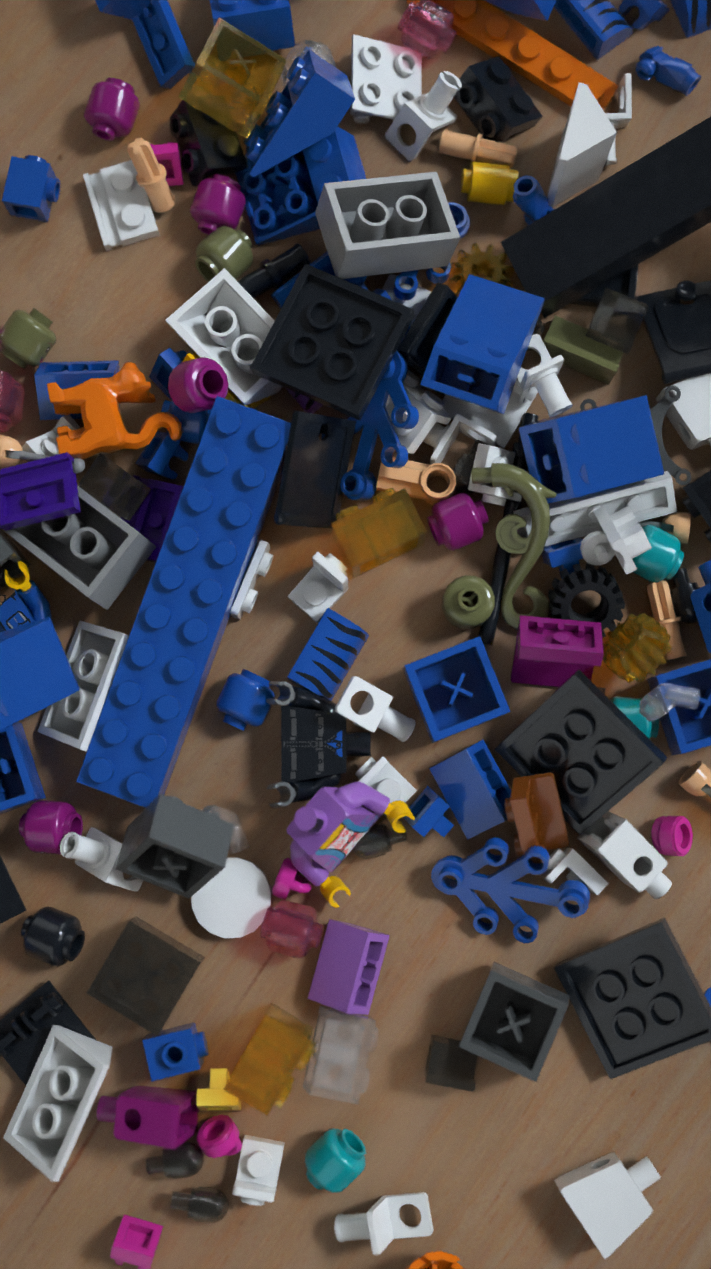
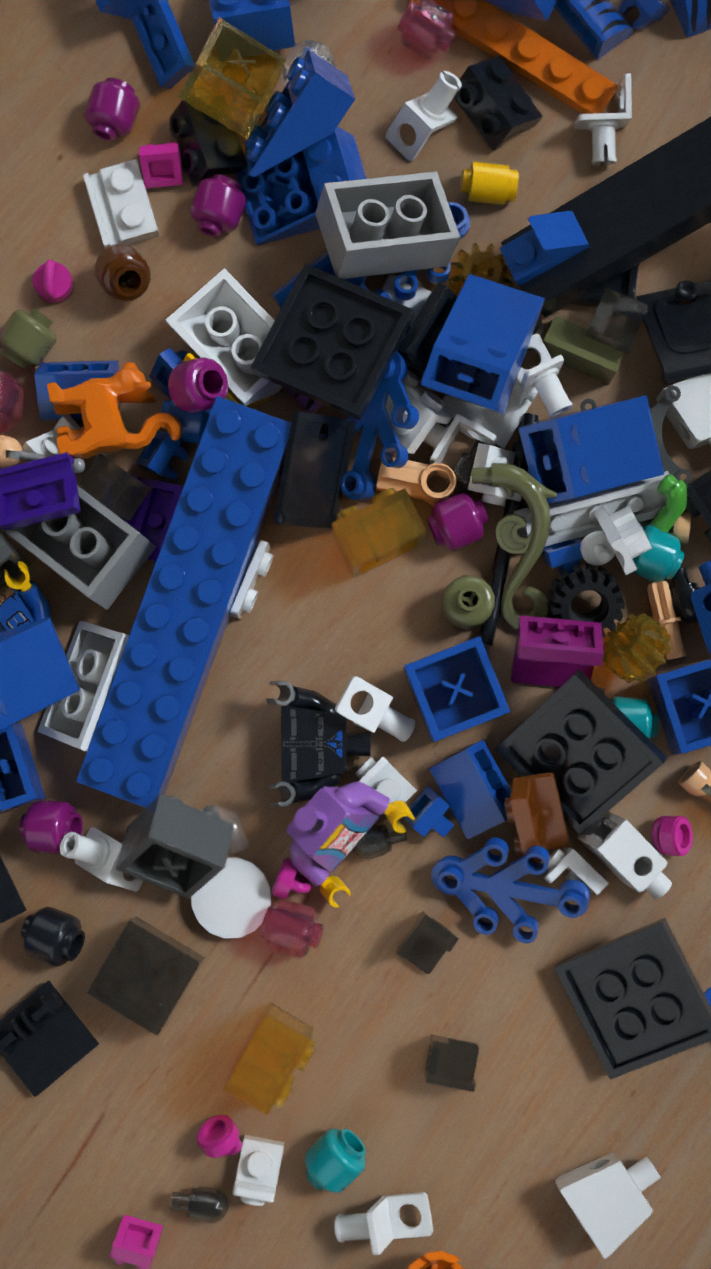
(30, 188): blue brick -> none
(52, 282): none -> dark pink tile
(58, 1099): white slope -> none
(122, 272): none -> reddish brown head
(151, 175): light nougat axle -> none
(151, 1115): magenta torso -> none
(175, 1051): blue brick -> none
(177, 1163): clear smoke cylinder -> none
(216, 1097): light yellow tile -> none
(222, 250): olive head -> none
(245, 699): blue head -> none
(273, 272): black pin -> none
(320, 586): white bracket -> none
(328, 655): blue brick -> none
(340, 1055): clear brick -> none
(348, 967): medium lavender brick -> none
(382, 78): white hinge -> none
(426, 943): none -> clear smoke panel
(477, 148): light nougat axle -> none
(515, 1021): dark grey brick -> none
(531, 198): blue arm -> none
(549, 243): none -> blue slope
(582, 147): white slope -> none
(665, 698): clear arm -> none
(667, 70): blue arm -> none
(674, 503): none -> bright green arm

